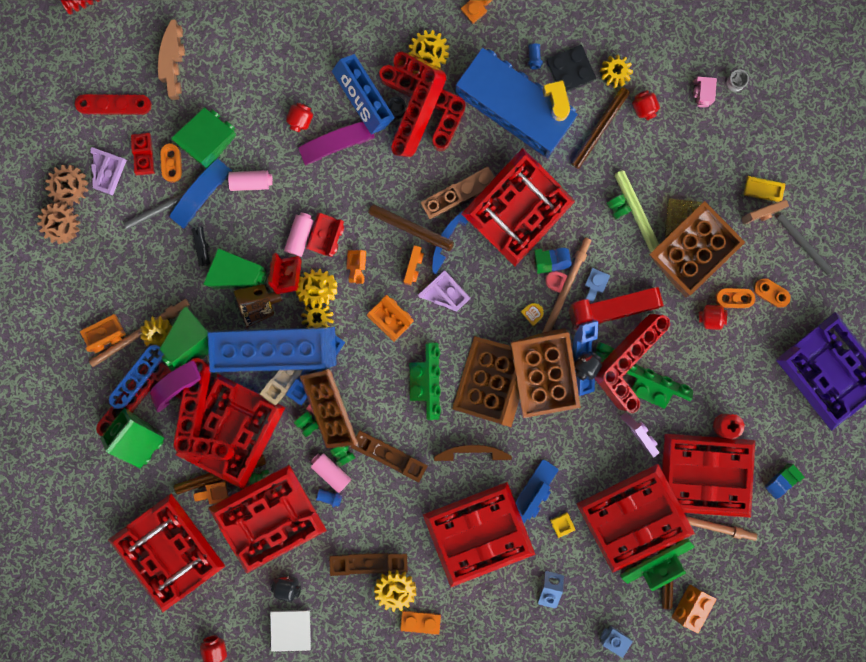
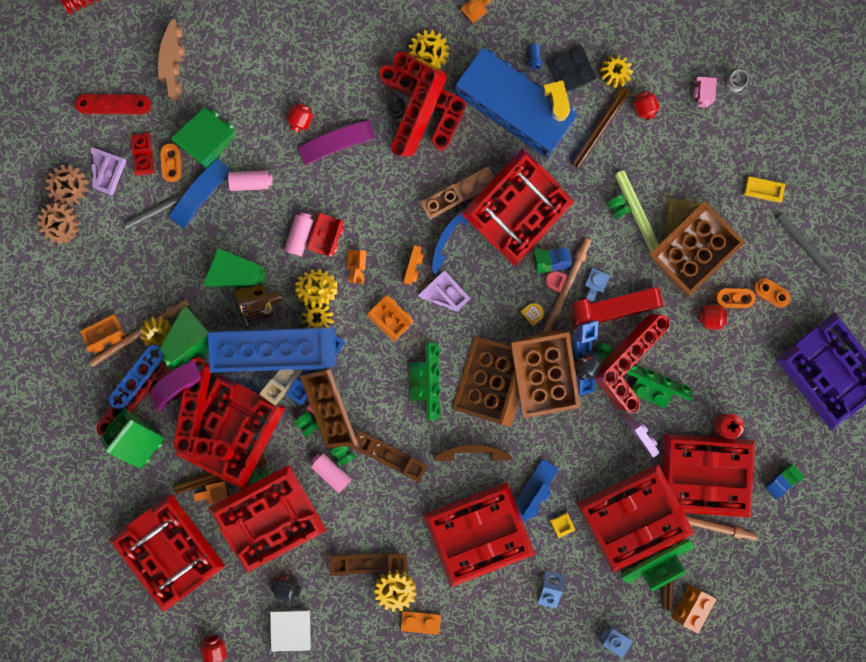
(200, 246): black pin -> none
(284, 274): red bracket -> none
(329, 498): blue pin -> none
(362, 94): blue brick -> none
(411, 227): reddish brown axle -> none
(765, 212): nougat plate -> none

